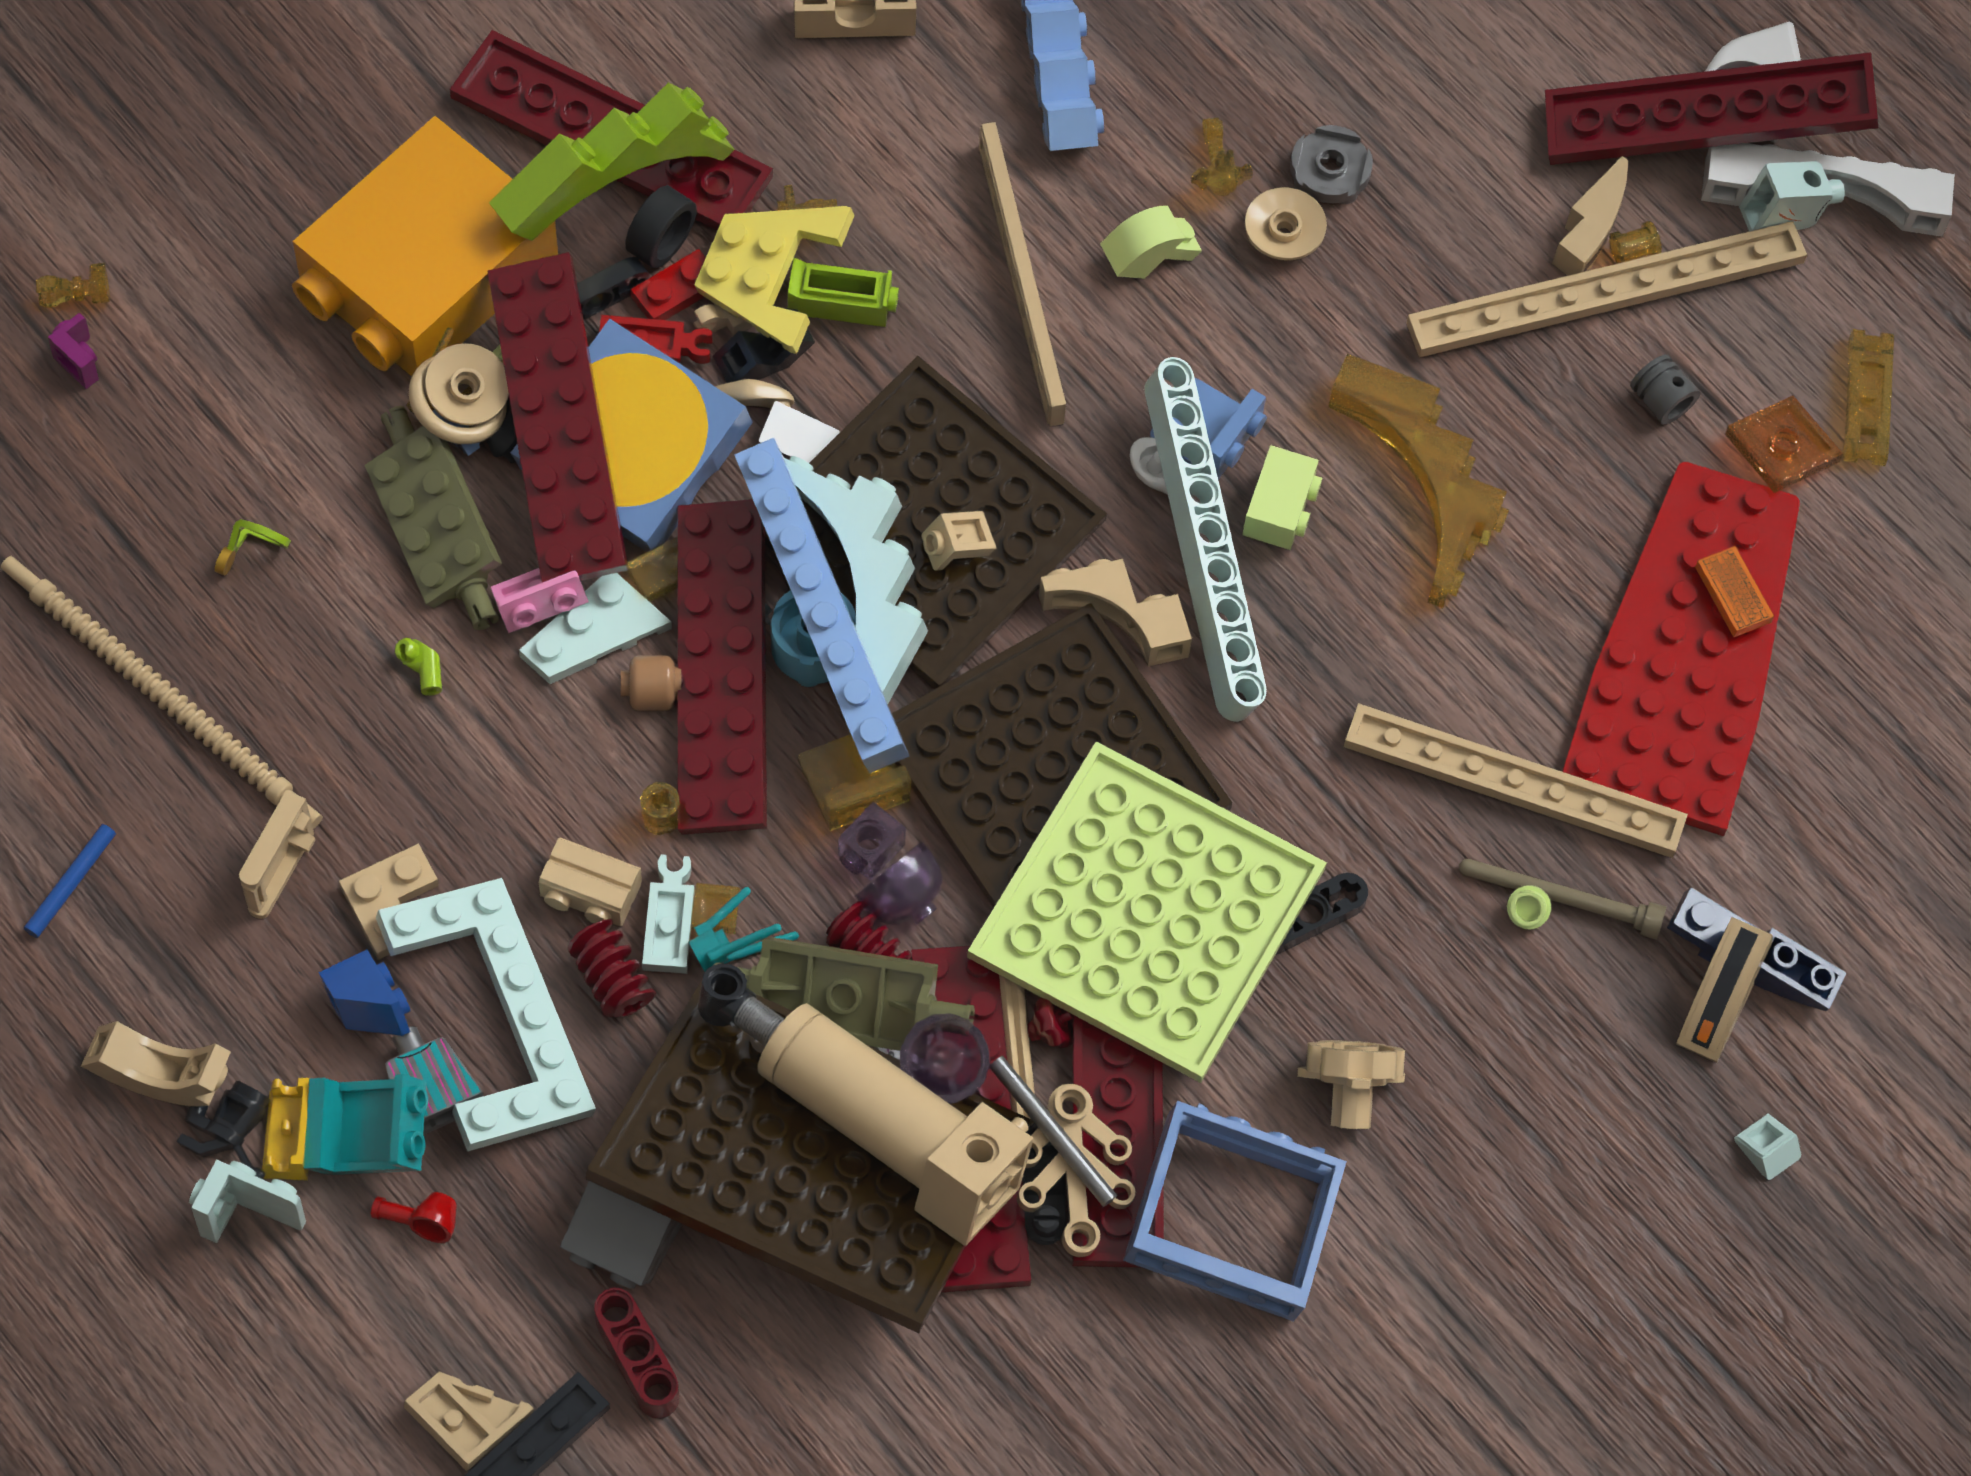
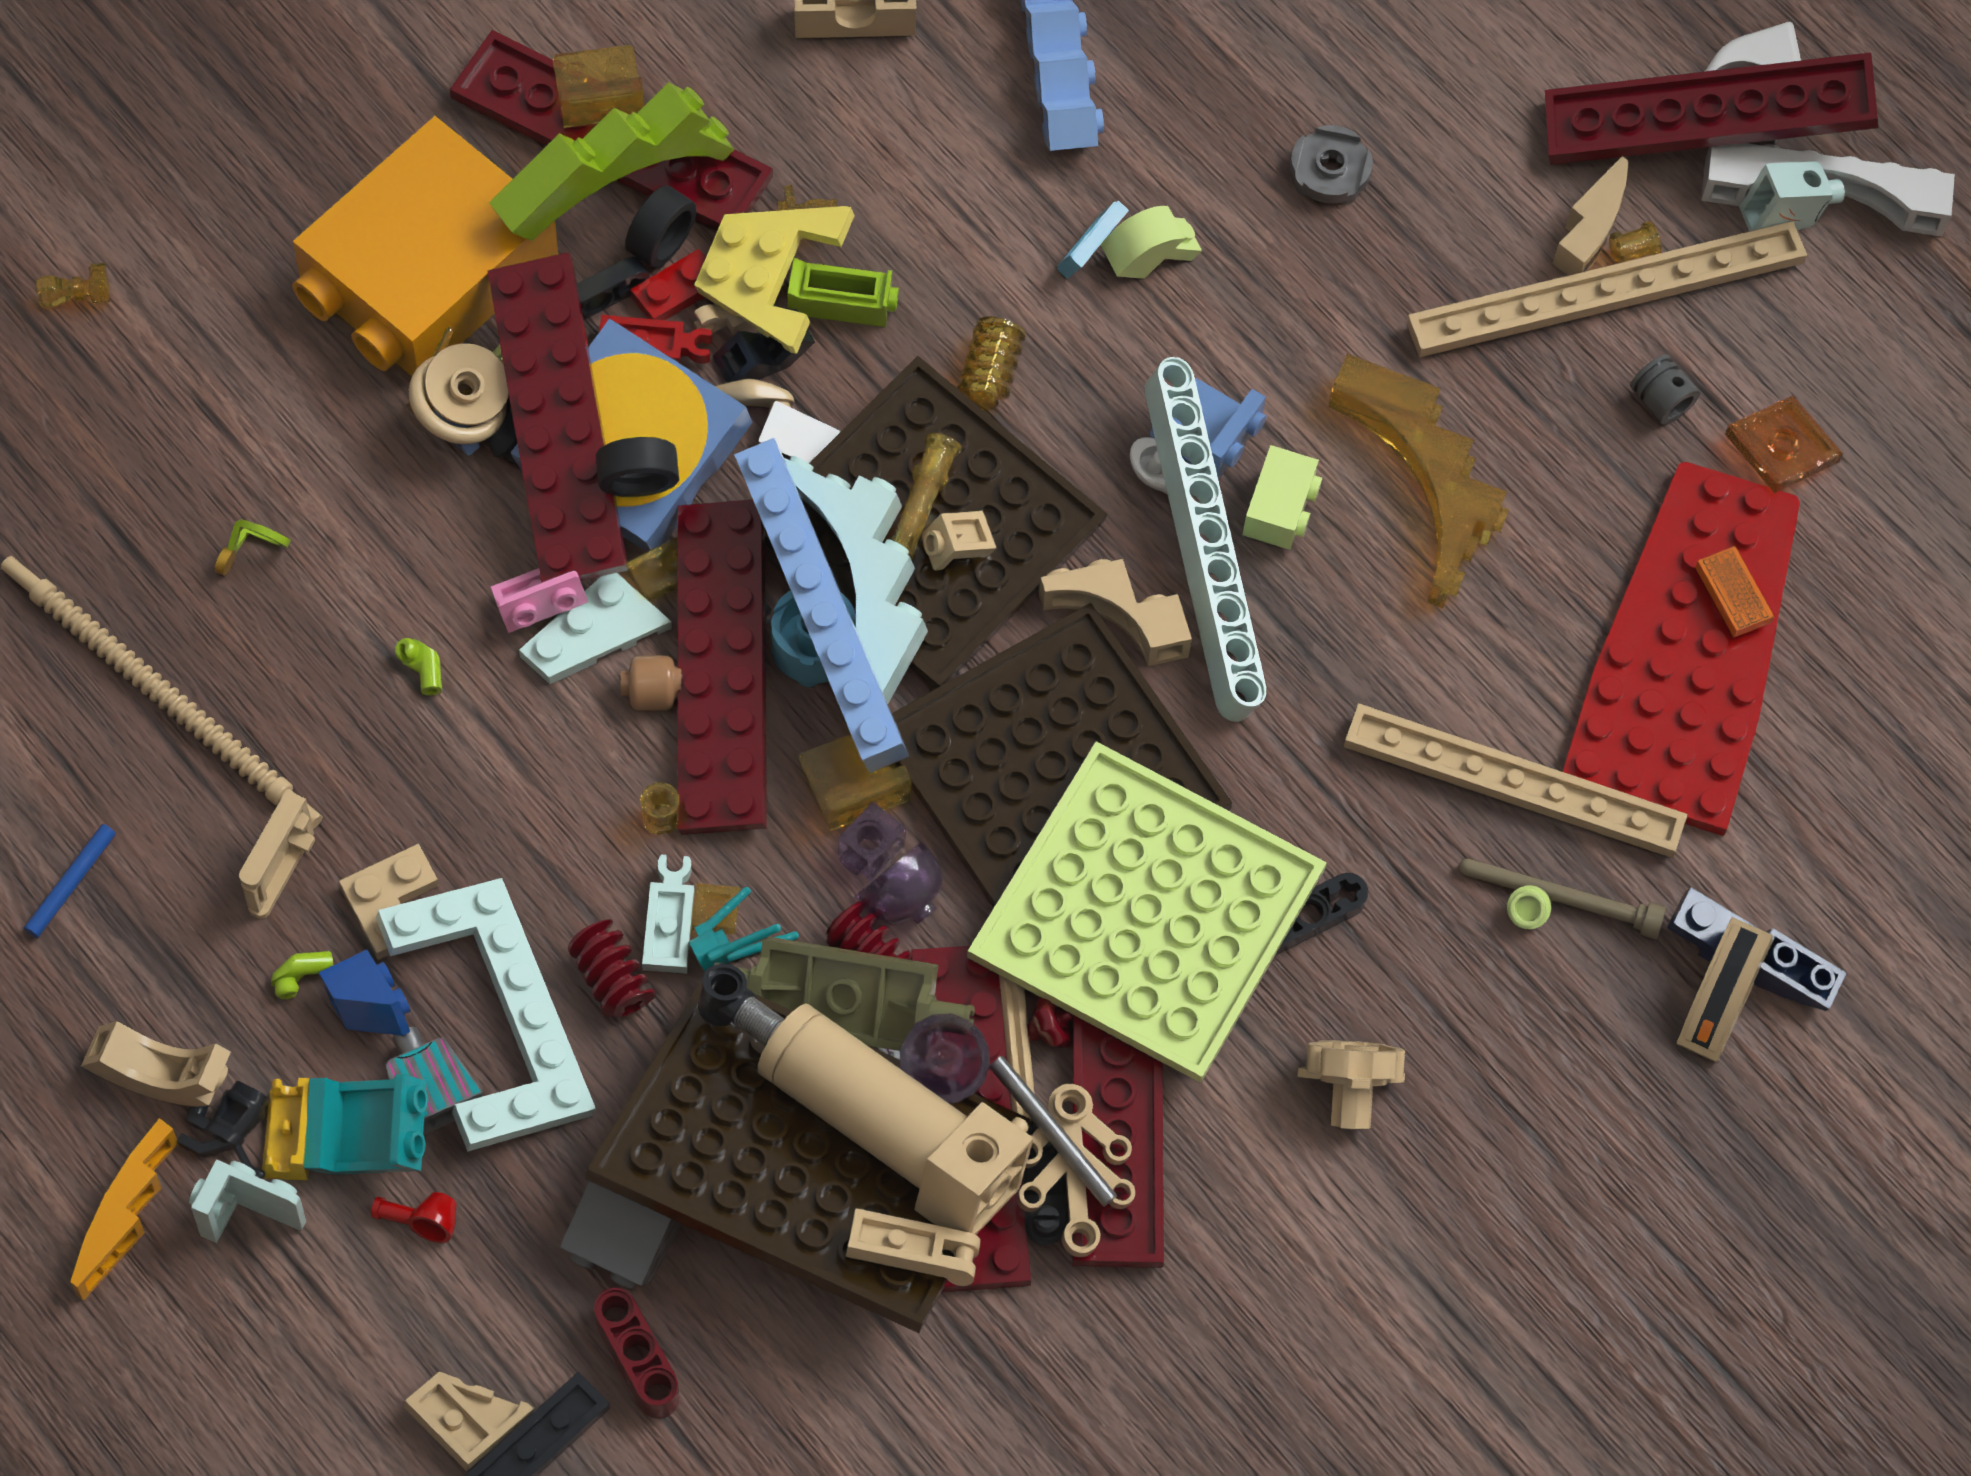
(72, 352): magenta bracket -> none
(116, 1220): none -> light orange slope
(295, 968): none -> lime arm
(435, 518): olive plate -> none
(589, 882): tan brick -> none
(596, 82): none -> clear yellow bracket
(637, 466): none -> black tyre
(913, 1246): none -> tan plate
(928, 479): none -> clear yellow pin
(991, 361): none -> clear yellow piece
(1022, 275): tan tile -> none
(1092, 239): none -> medium azure tile
(1215, 1274): medium blue window -> none
(1222, 174): clear yellow piece -> none
(1289, 210): tan dish -> none
(1769, 1146): light aqua slope -> none
(1869, 397): clear yellow plate -> none

